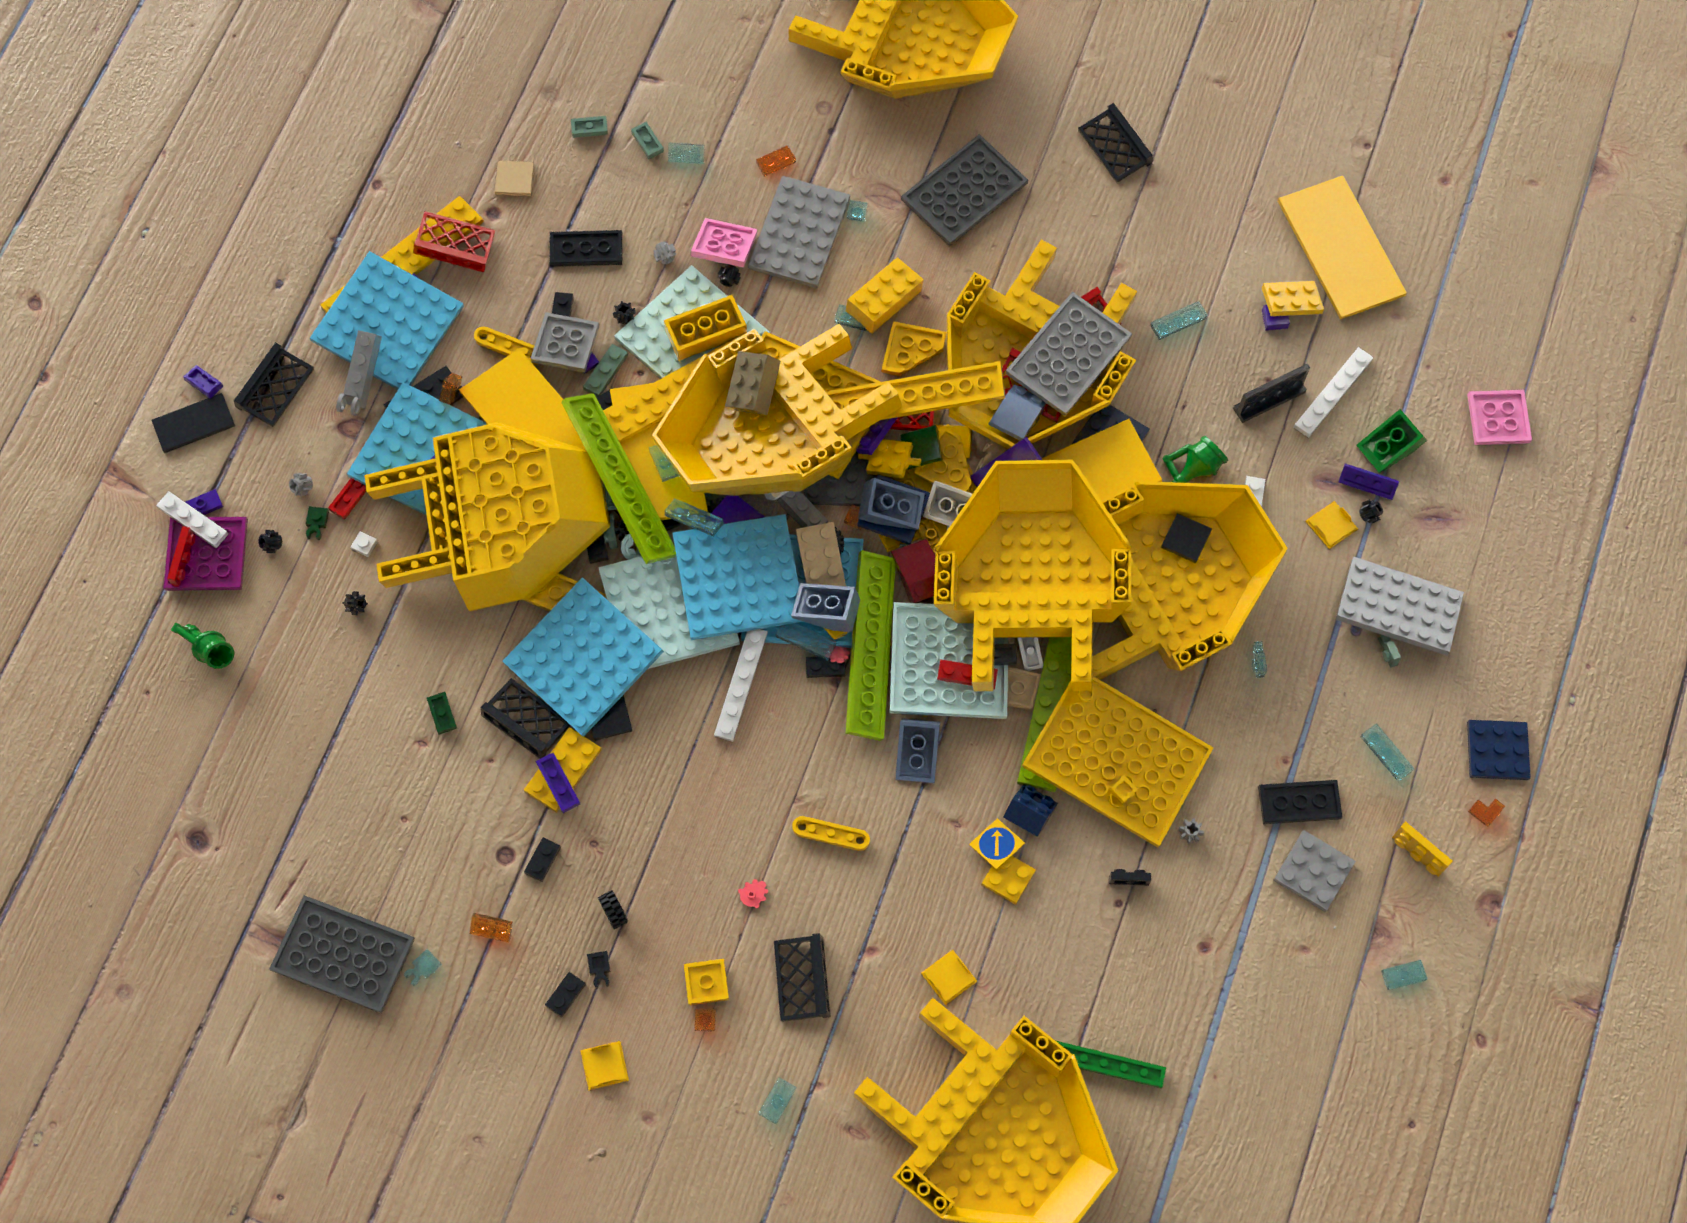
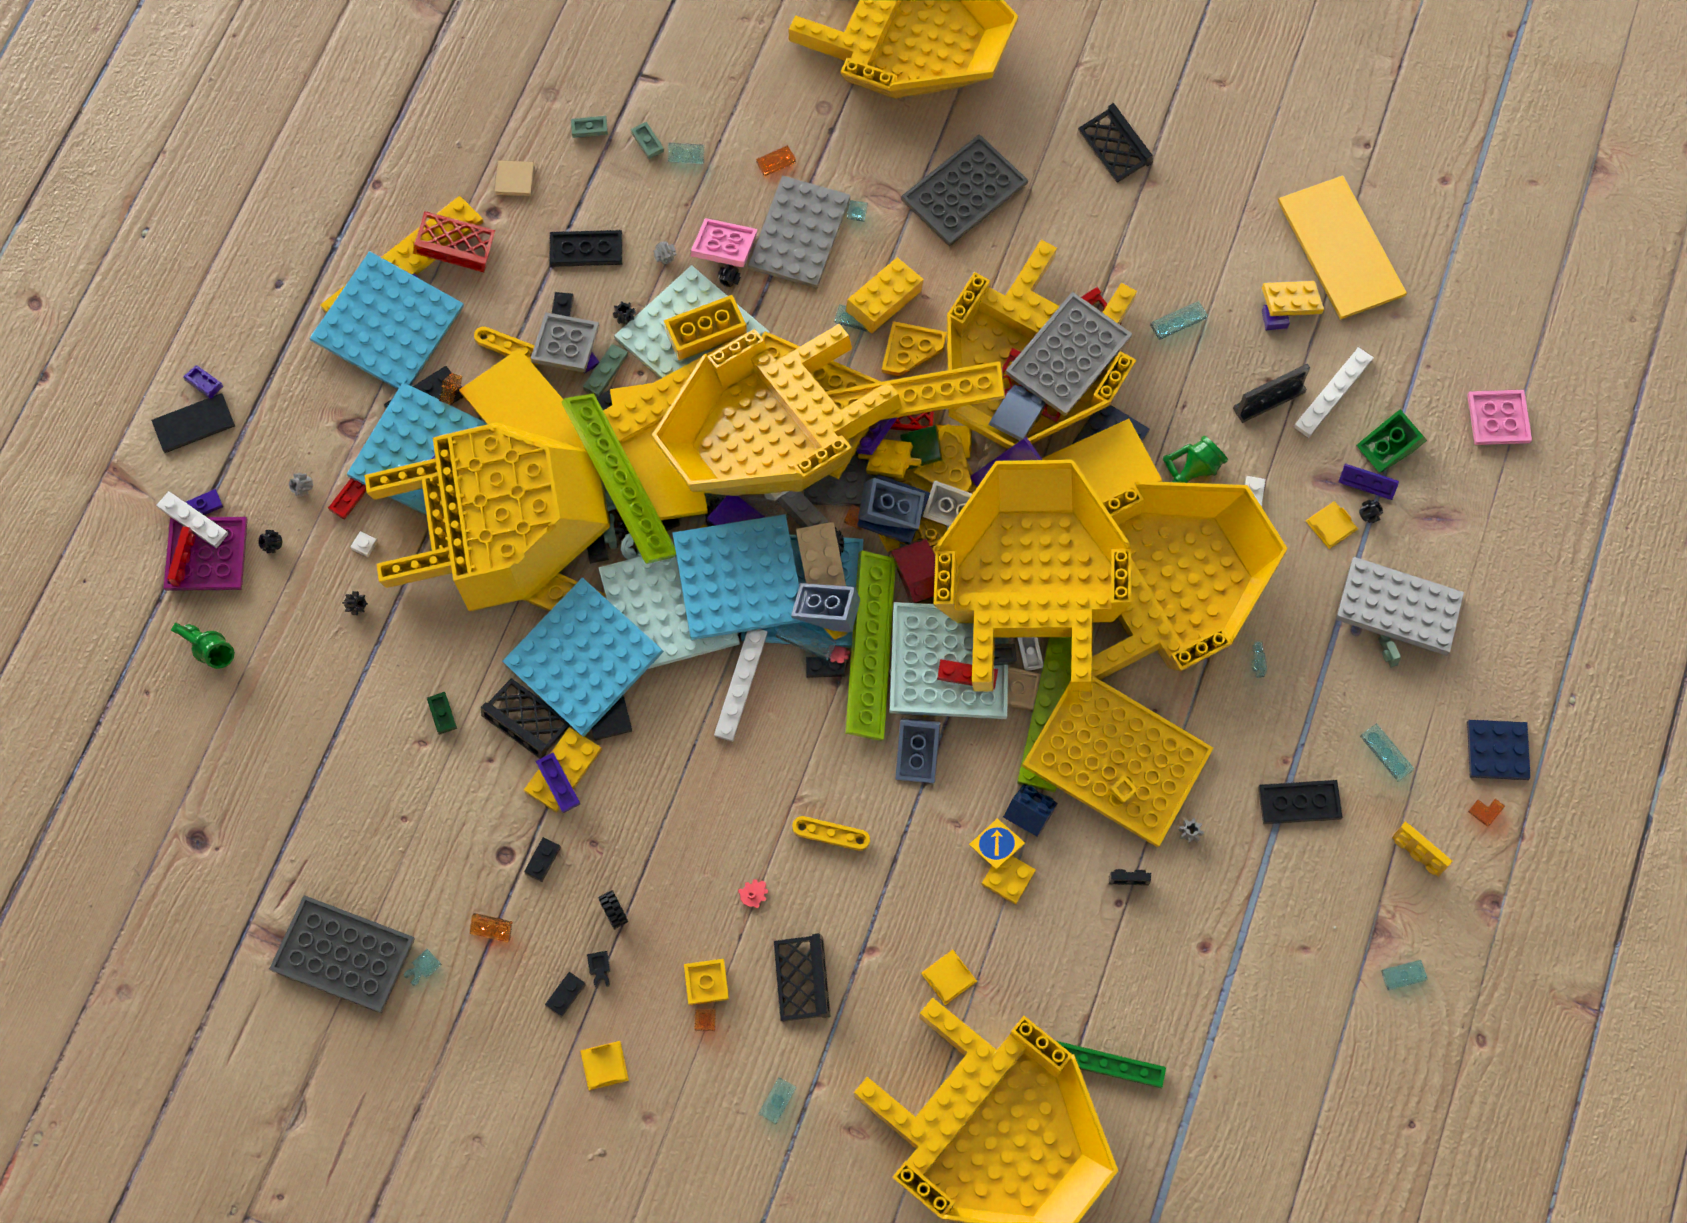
(258, 379): black fence -> none
(315, 520): dark green plate -> none
(360, 372): light grey hinge -> none
(662, 464): clear light blue plate -> none
(694, 517): clear light blue plate -> none
(752, 383): dark tan brick -> none
(1186, 538): black tile -> none
(1314, 870): light grey plate -> none

